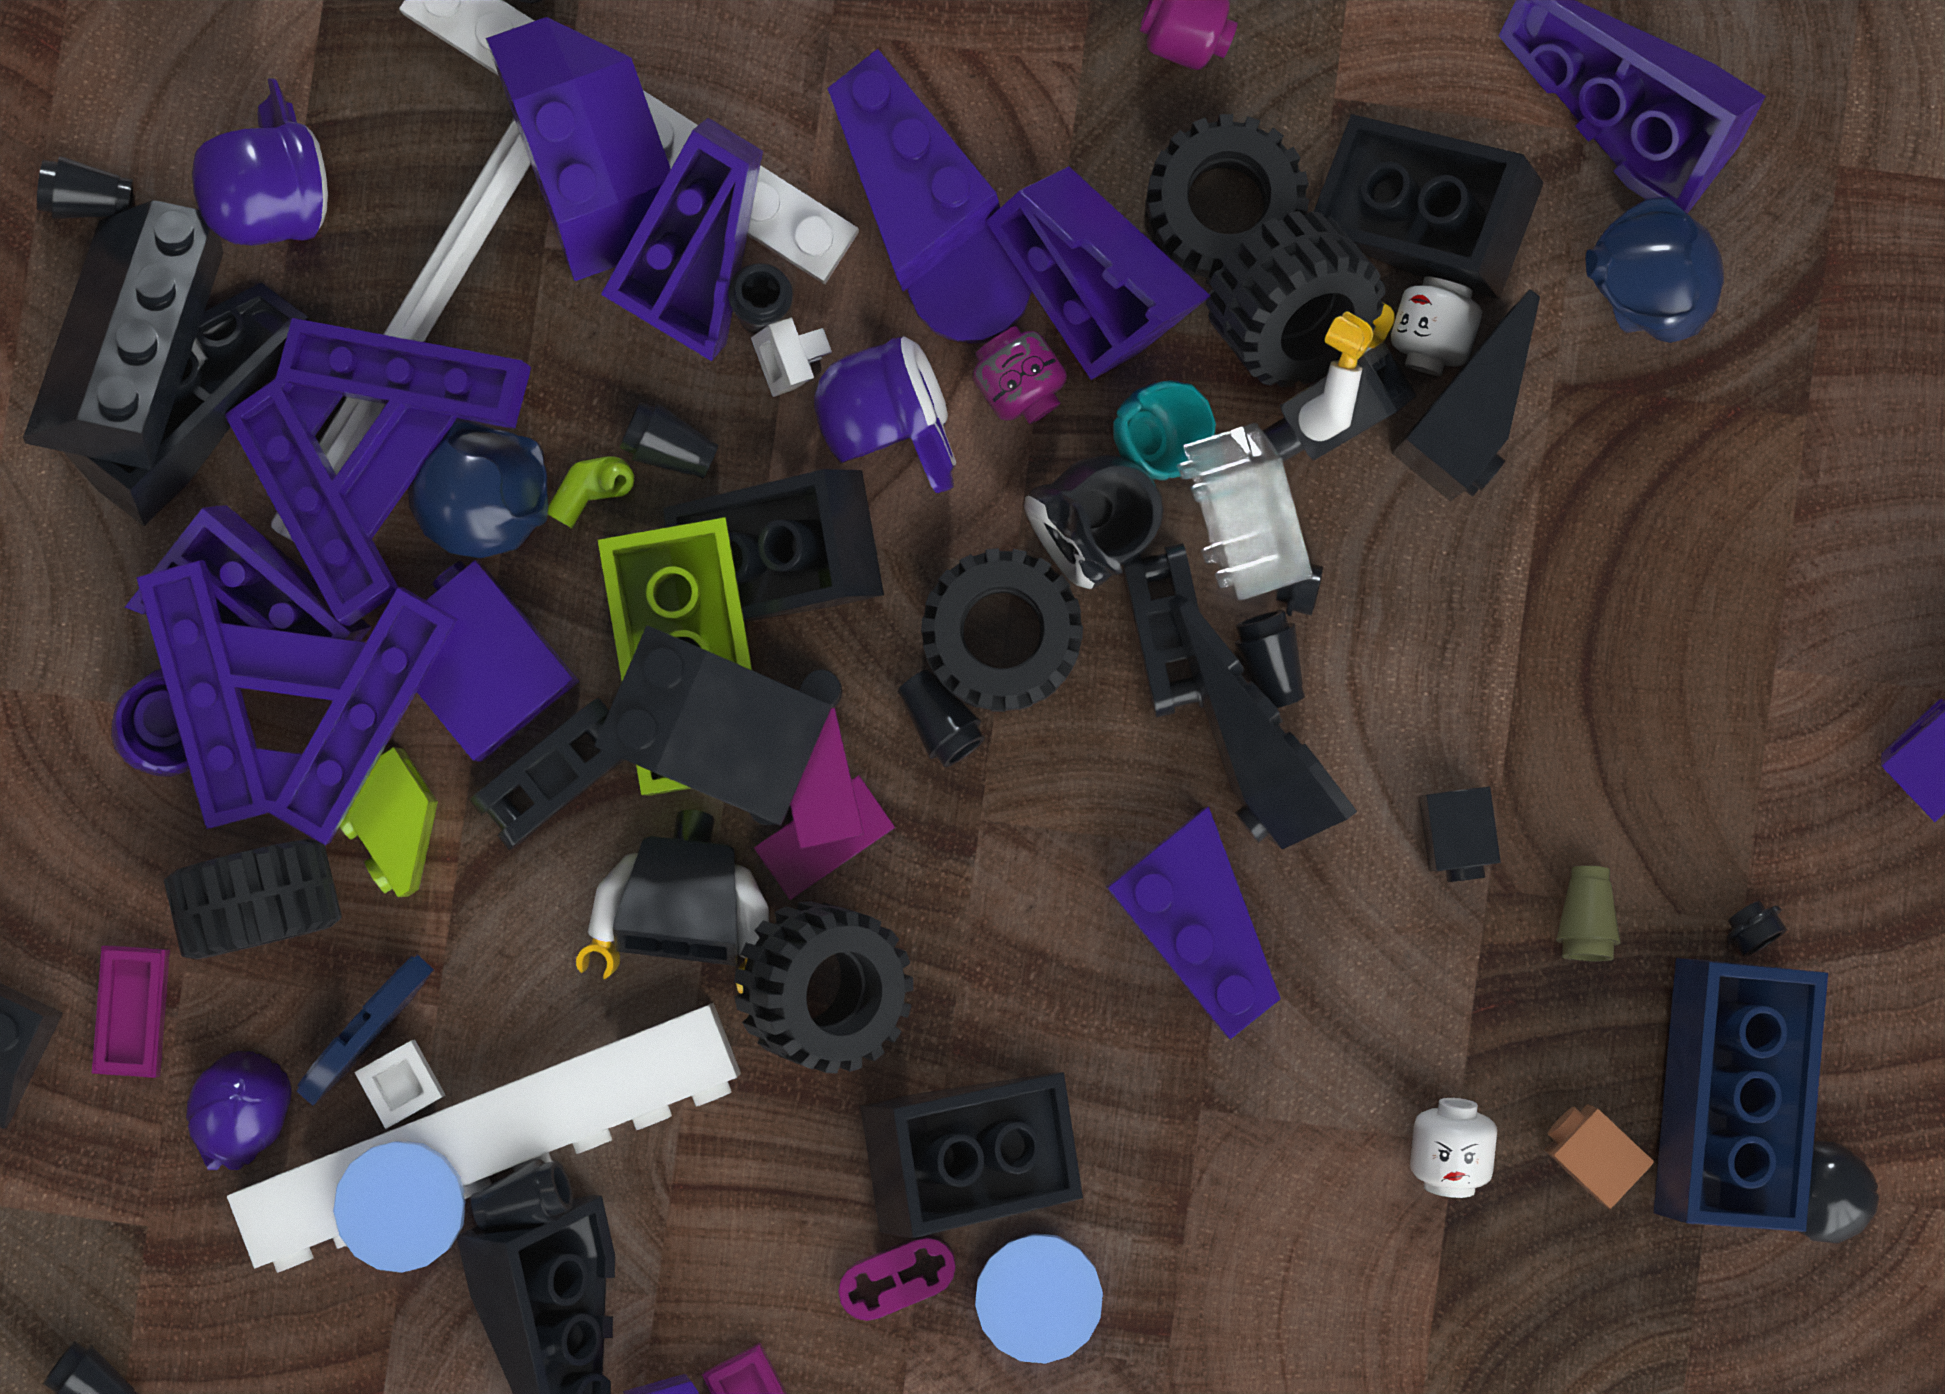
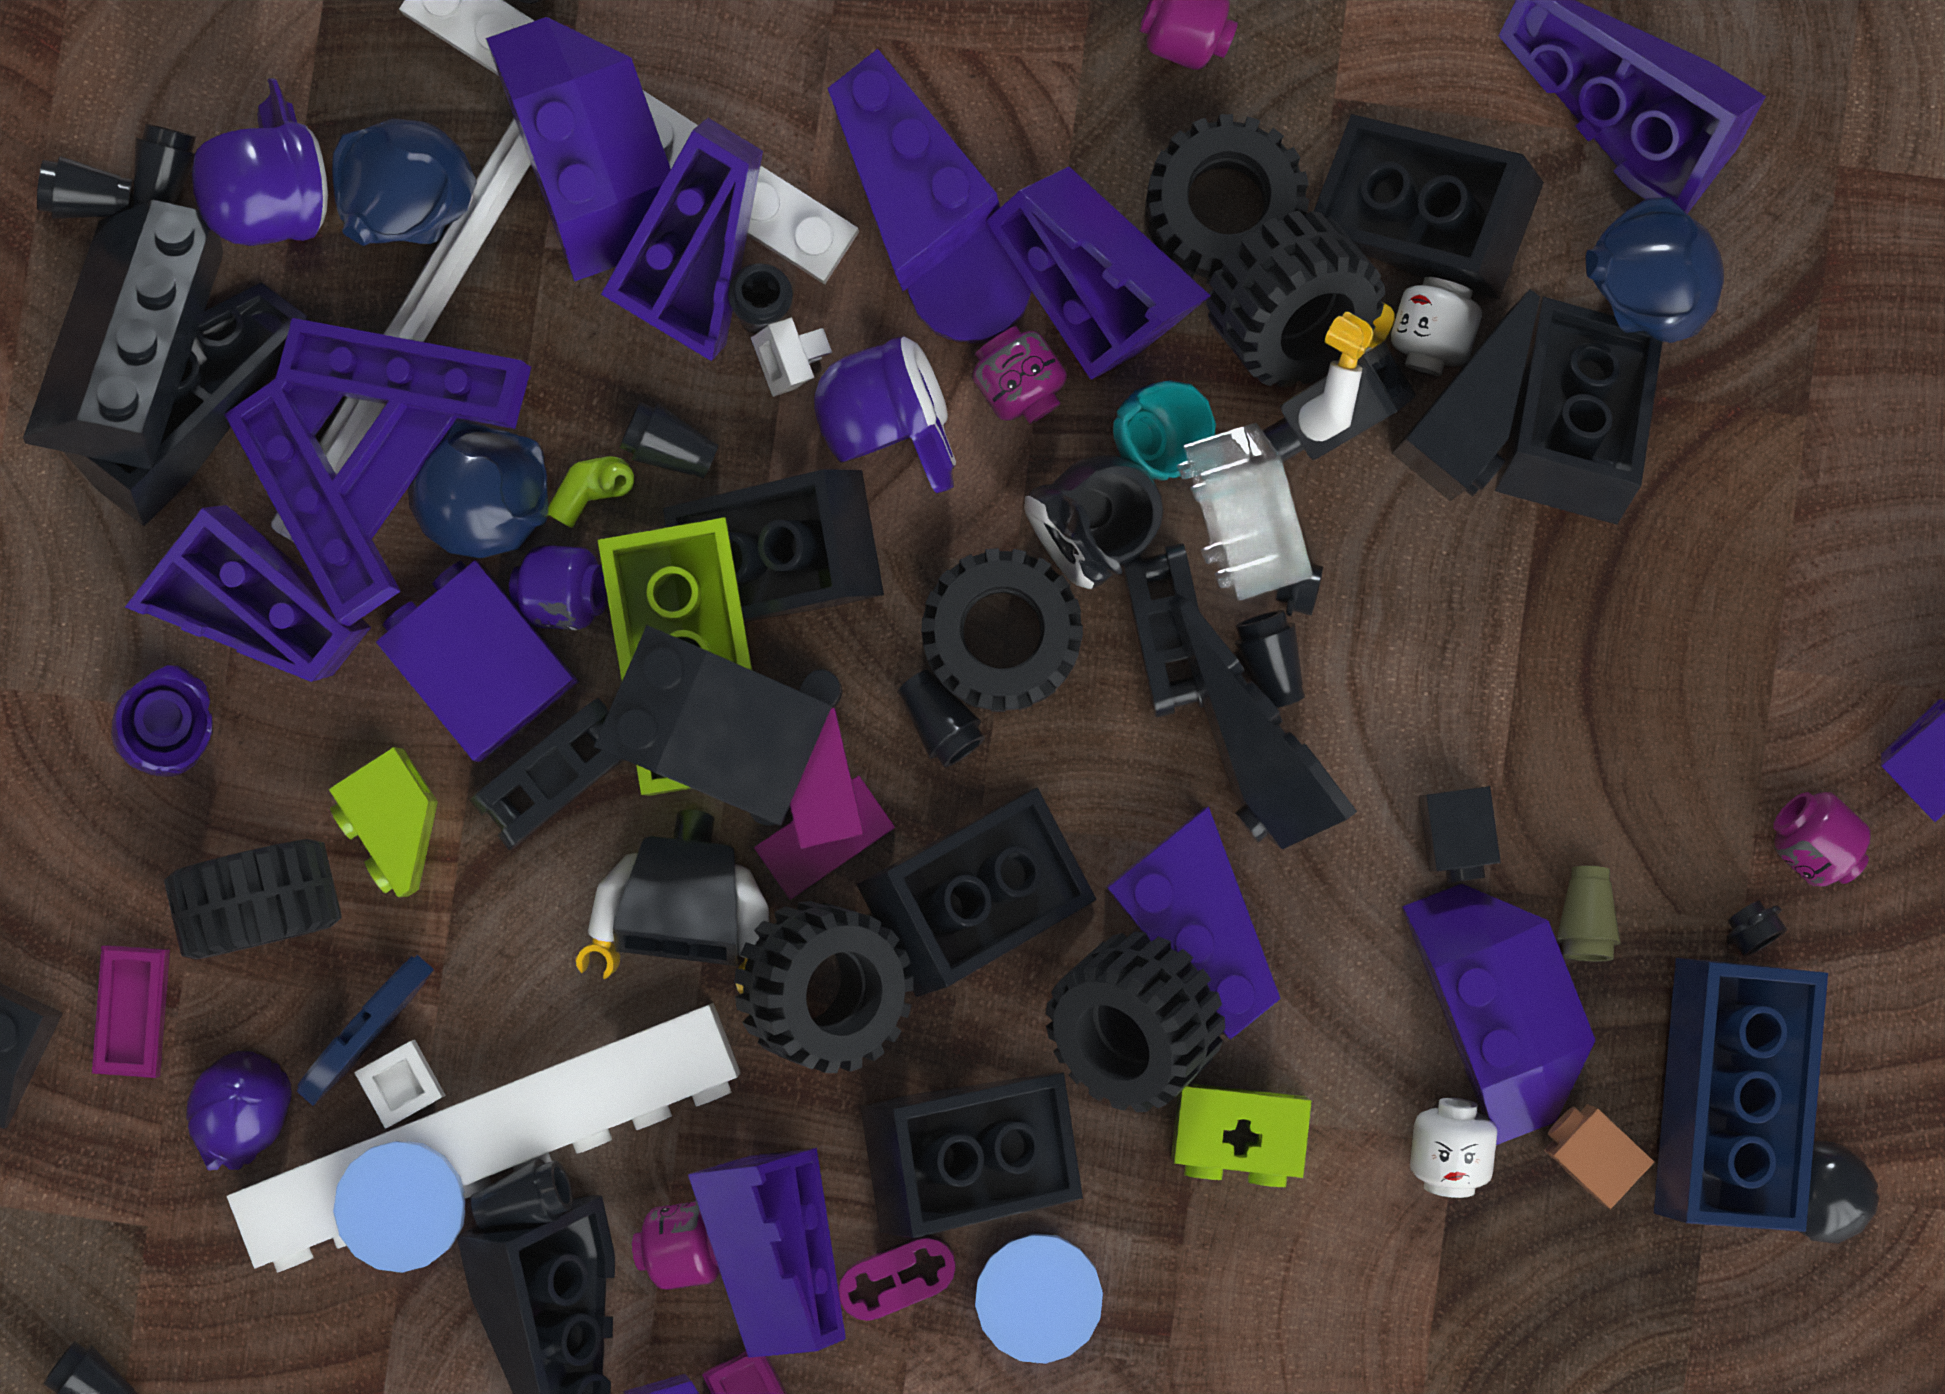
(161, 164): none -> black cone
(212, 660): dark purple plate -> none
(400, 182): none -> dark blue helmet
(559, 587): none -> dark purple head
(675, 1247): none -> magenta head
(773, 1250): none -> dark purple wedge
(978, 892): none -> black slope
(1135, 1021): none -> black tyre
(1275, 1117): none -> lime brick
(1504, 1004): none -> dark purple wedge
(1581, 413): none -> black slope
(1822, 839): none -> magenta head

